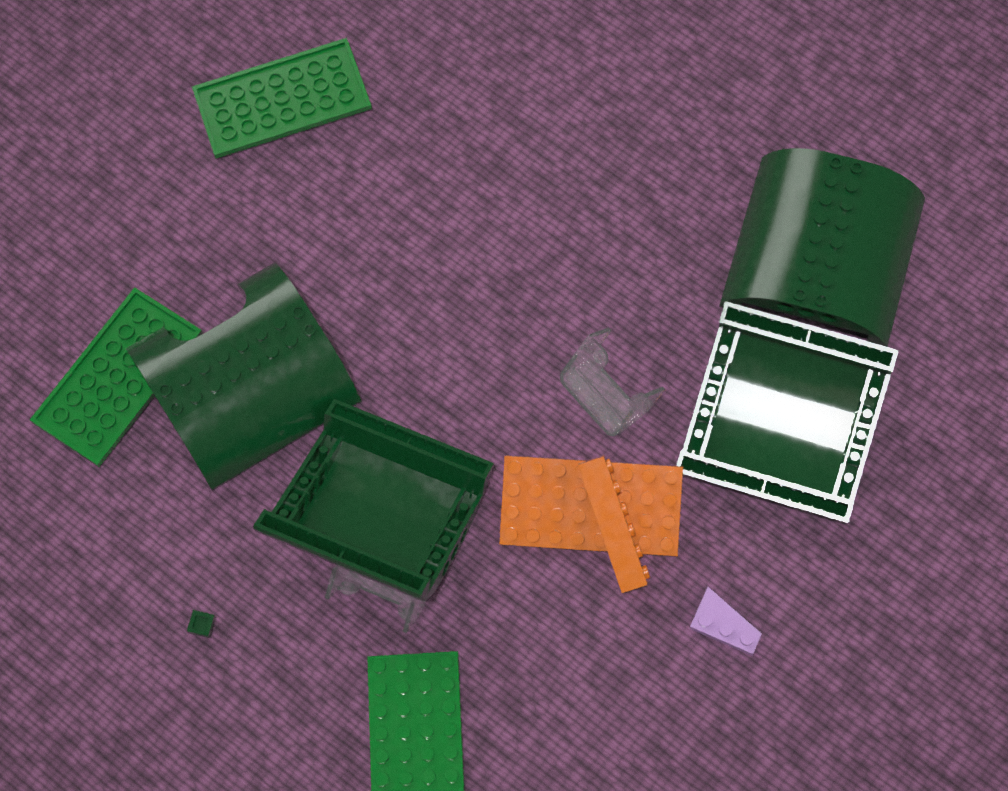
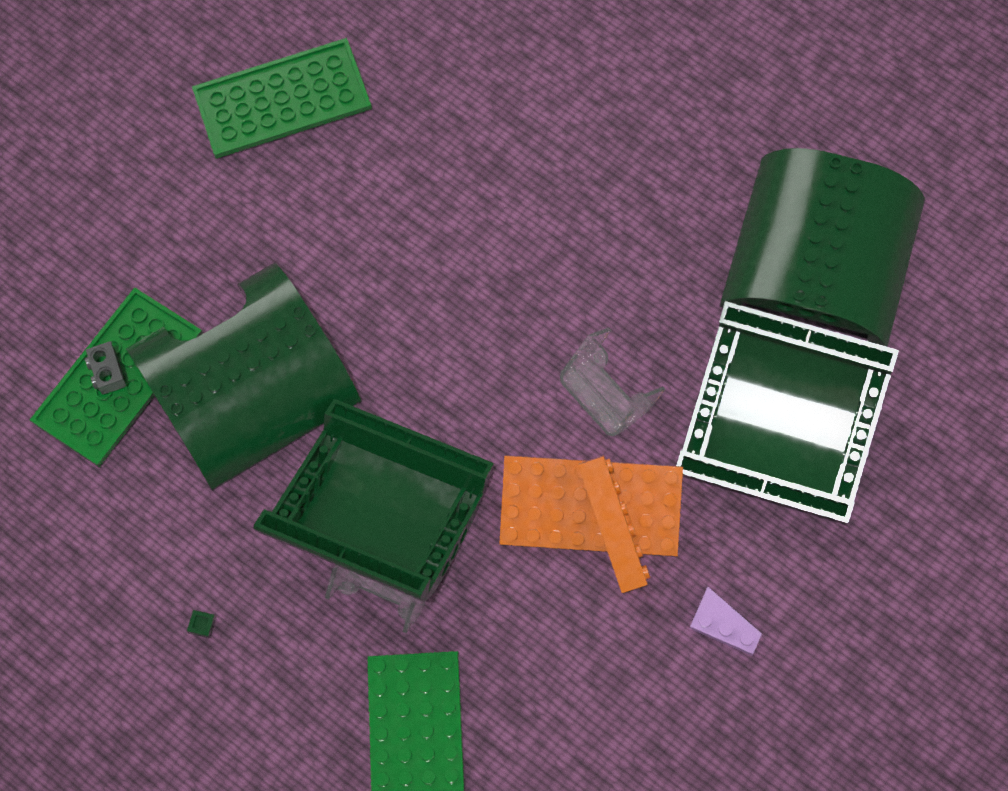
(109, 366): none -> dark grey brick

